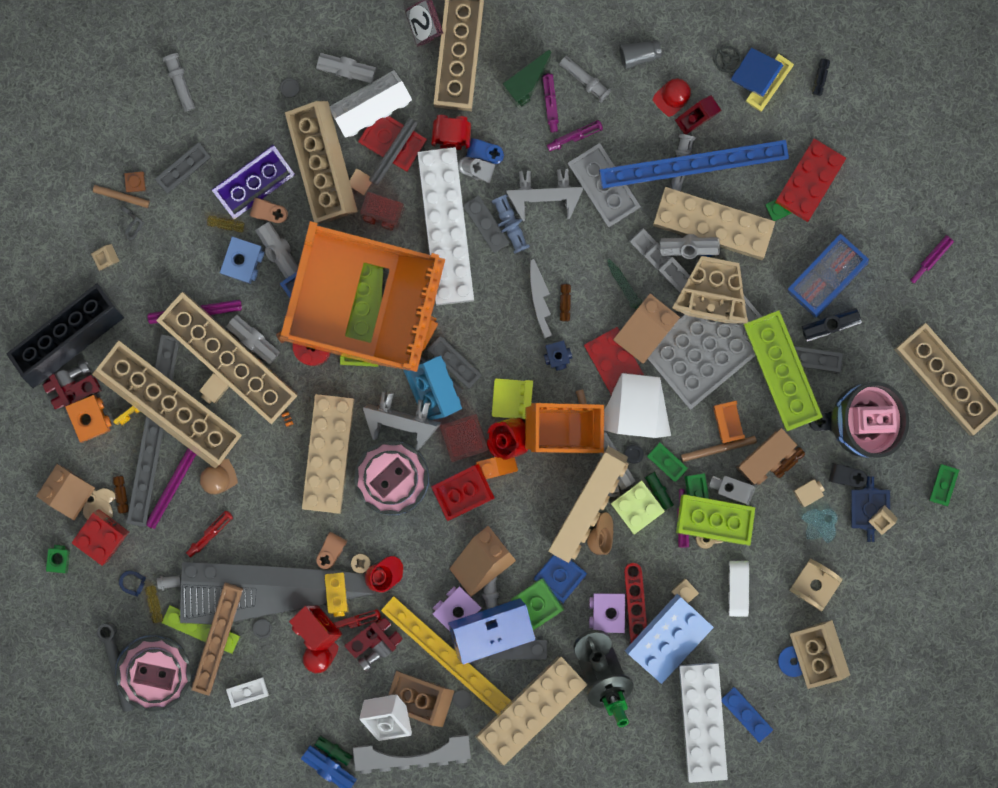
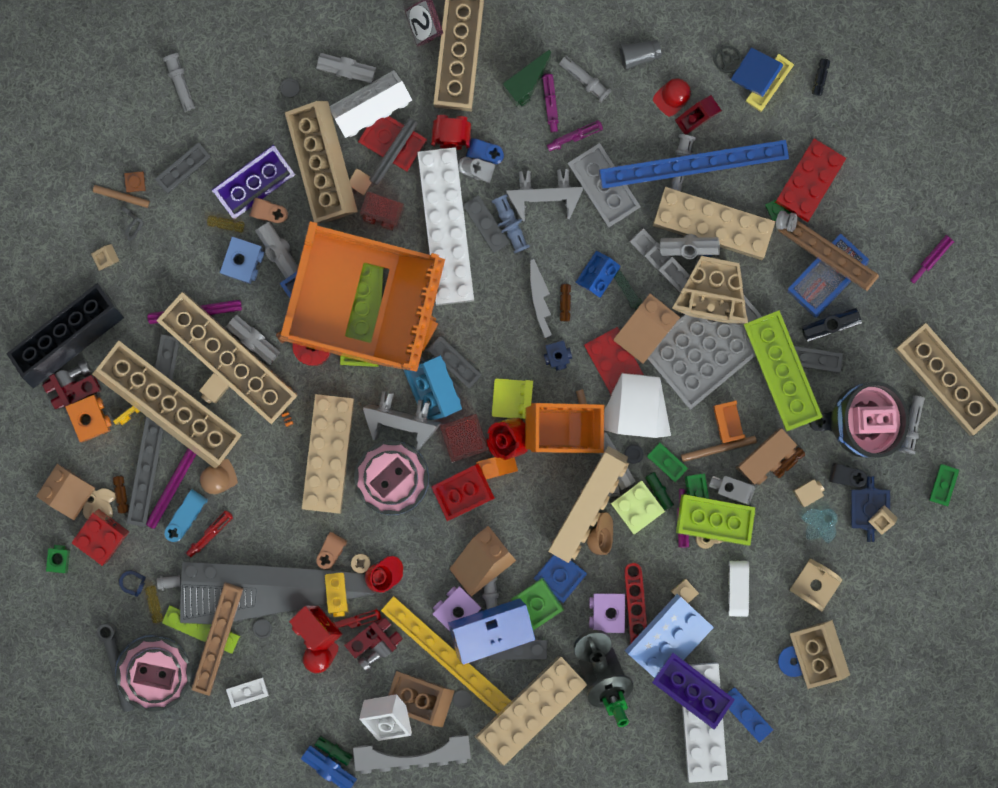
(185, 515): none -> dark azure piece
(598, 274): none -> blue bracket
(693, 691): none -> dark purple slope
(786, 221): none -> light grey wheel
(832, 255): none -> medium nougat tile
(914, 419): none -> light grey pin

